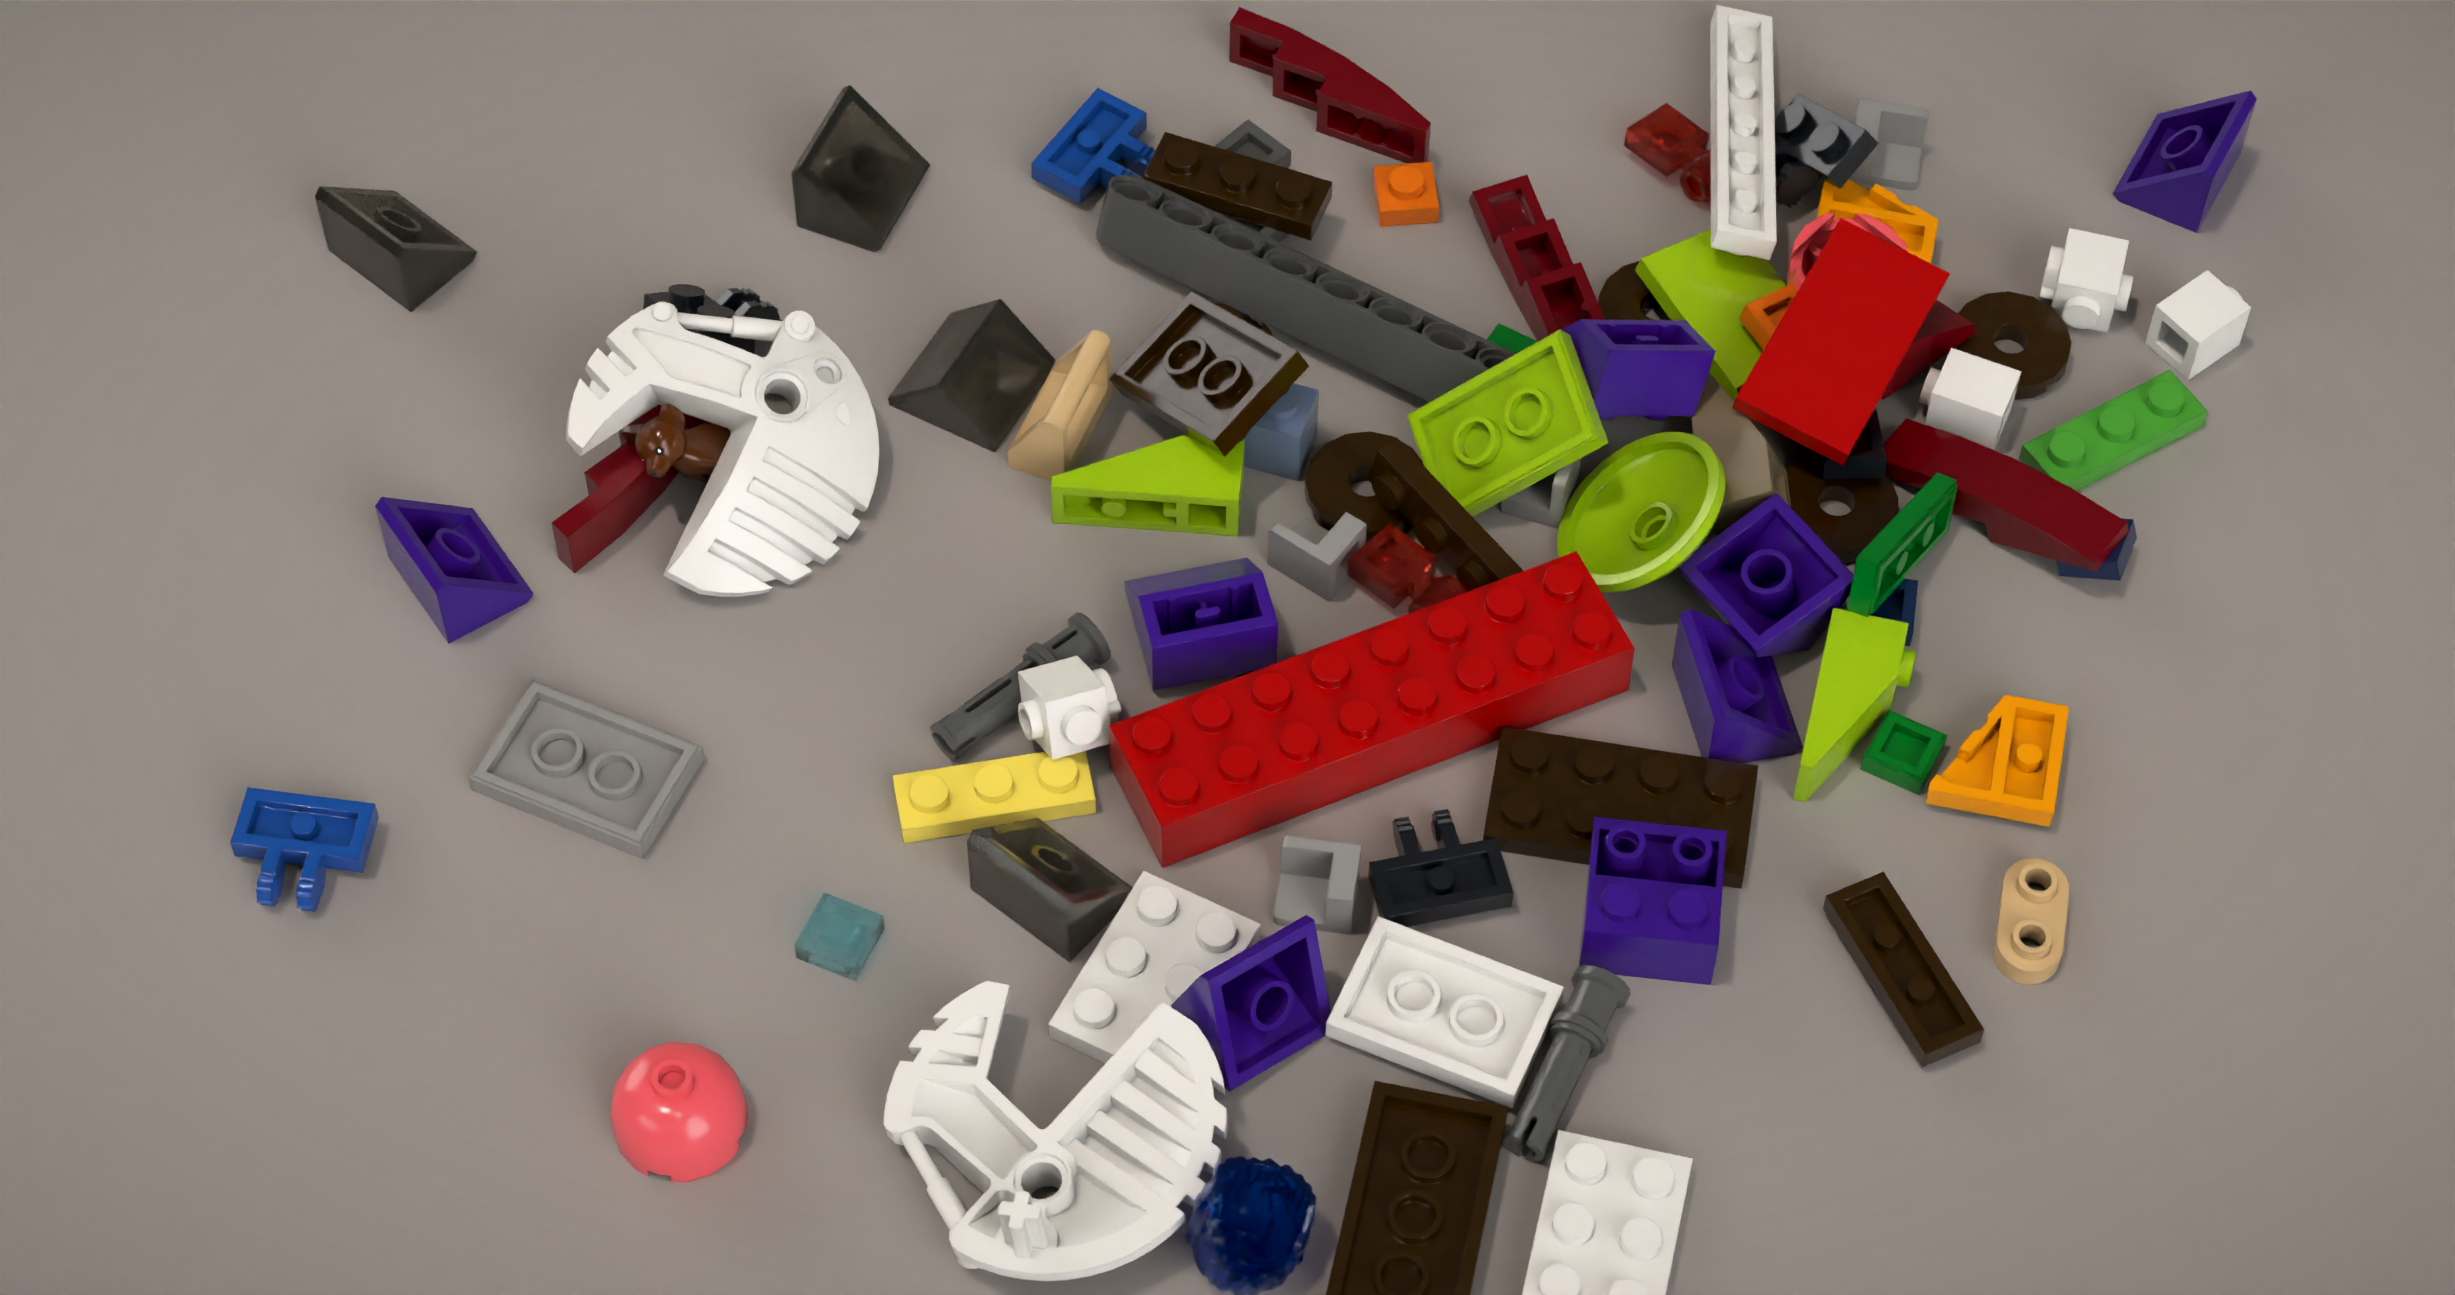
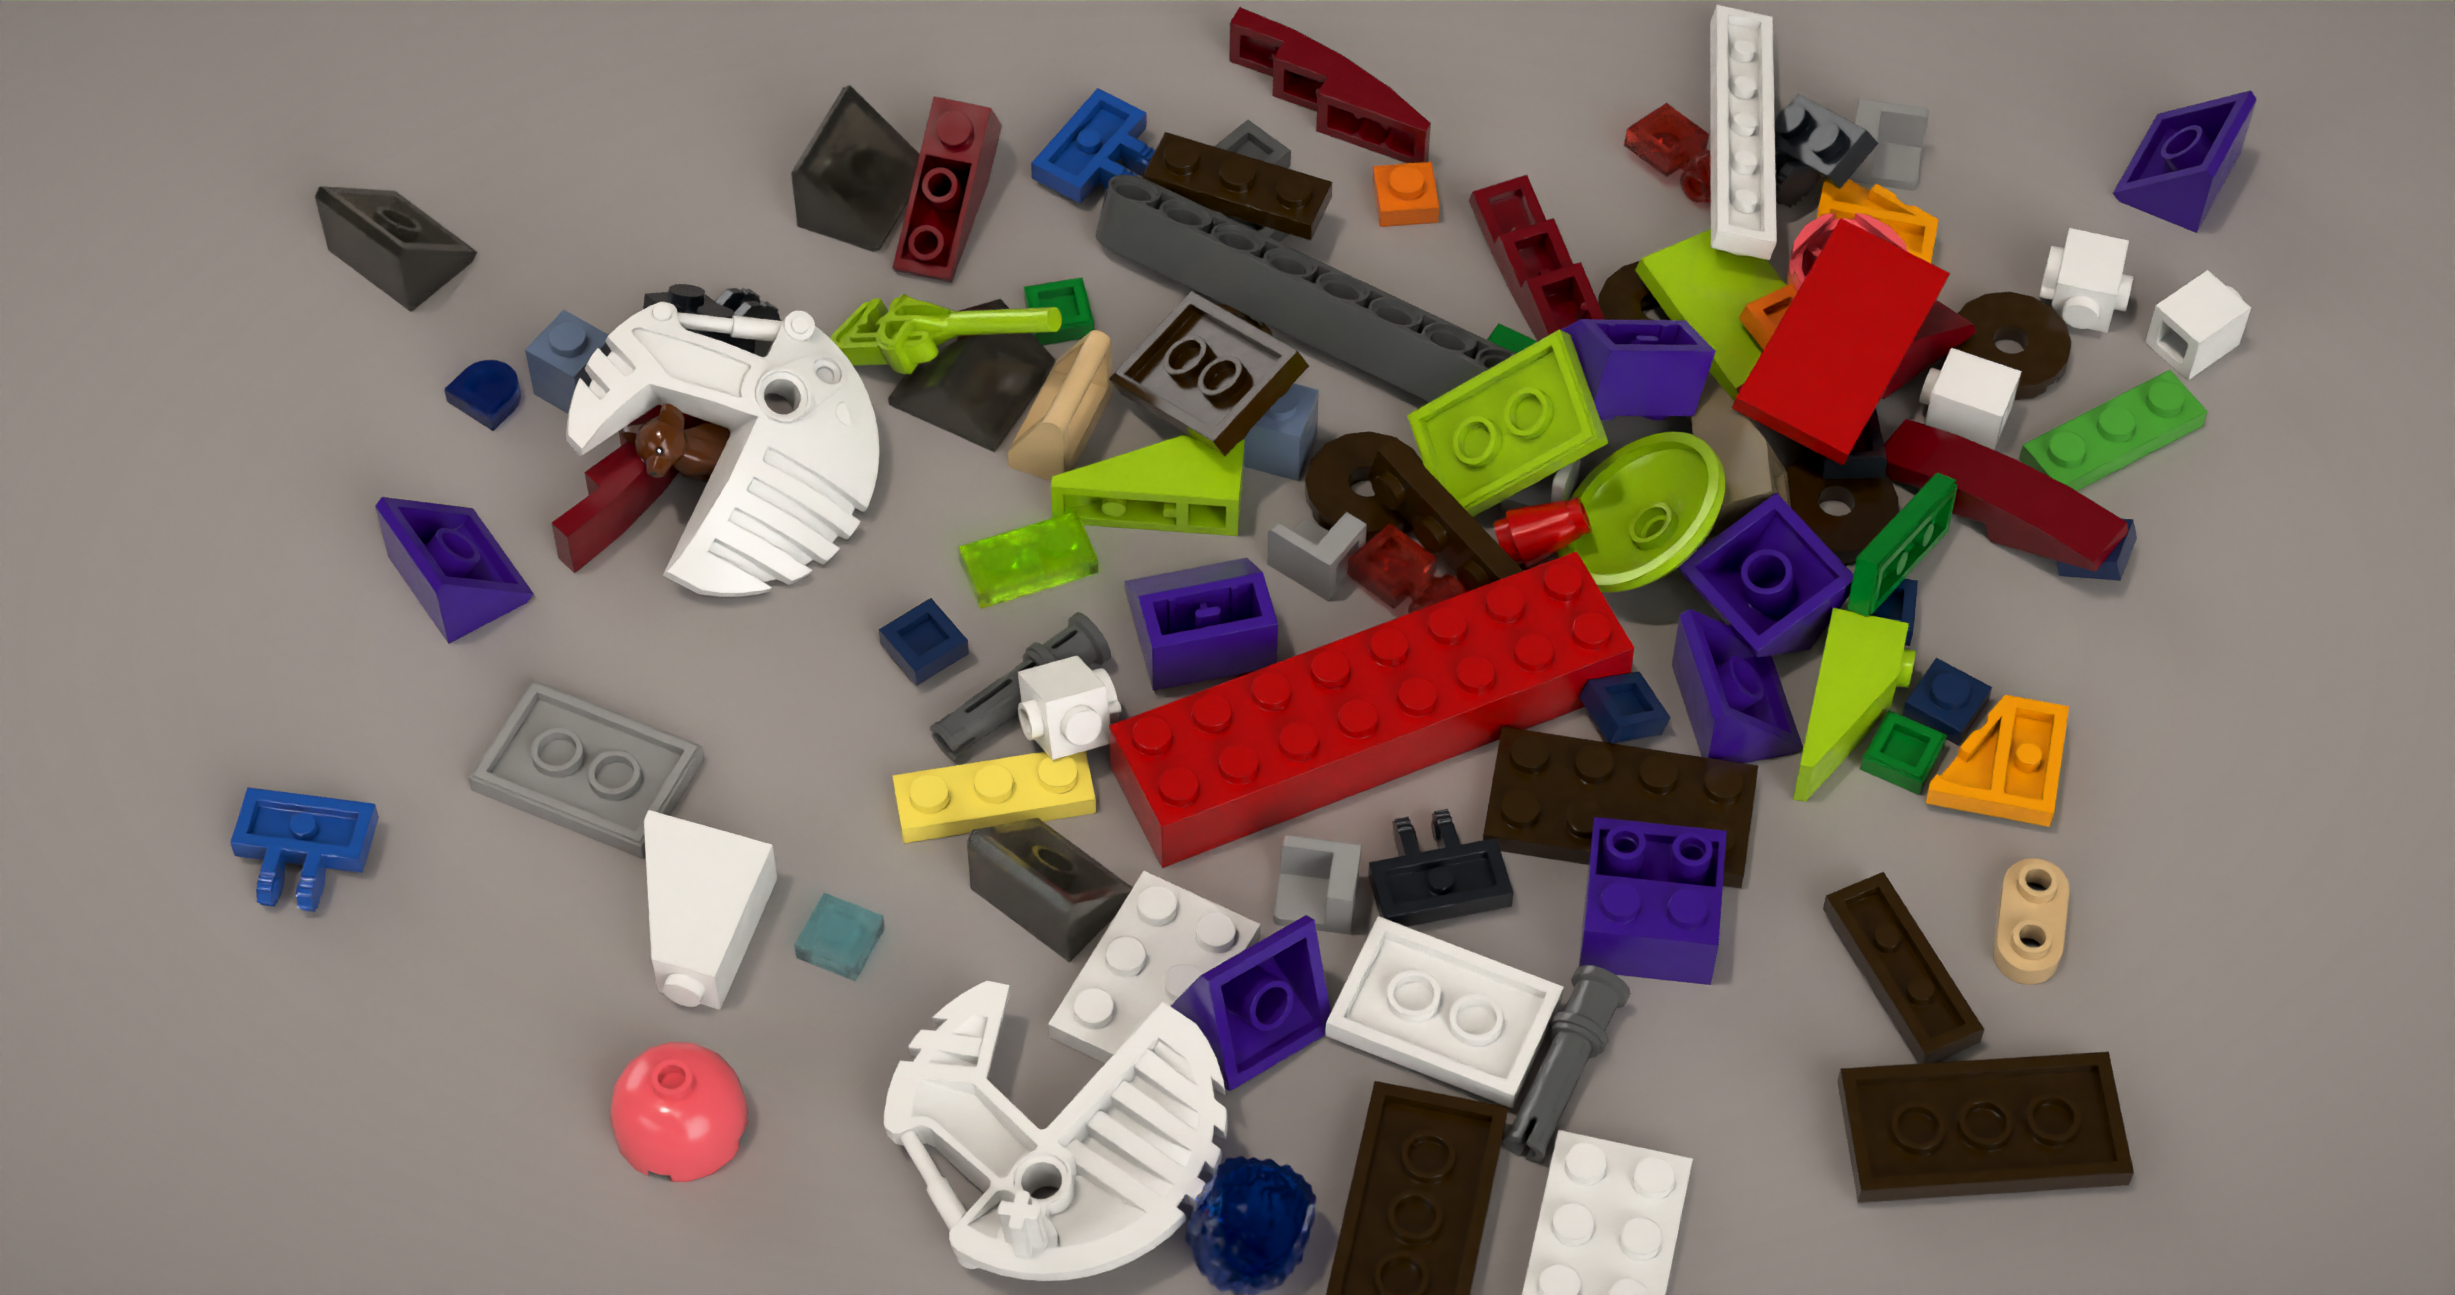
(486, 392): none -> clear blue tile
(560, 358): none -> sand blue brick
(702, 905): none -> white slope
(915, 328): none -> lime piece
(923, 641): none -> dark blue plate
(947, 188): none -> dark red slope
(1028, 559): none -> clear neon green plate
(1071, 301): none -> green tile
(1541, 530): none -> red cone
(1624, 707): none -> dark blue plate
(1947, 700): none -> dark blue plate
(1984, 1127): none -> dark brown plate

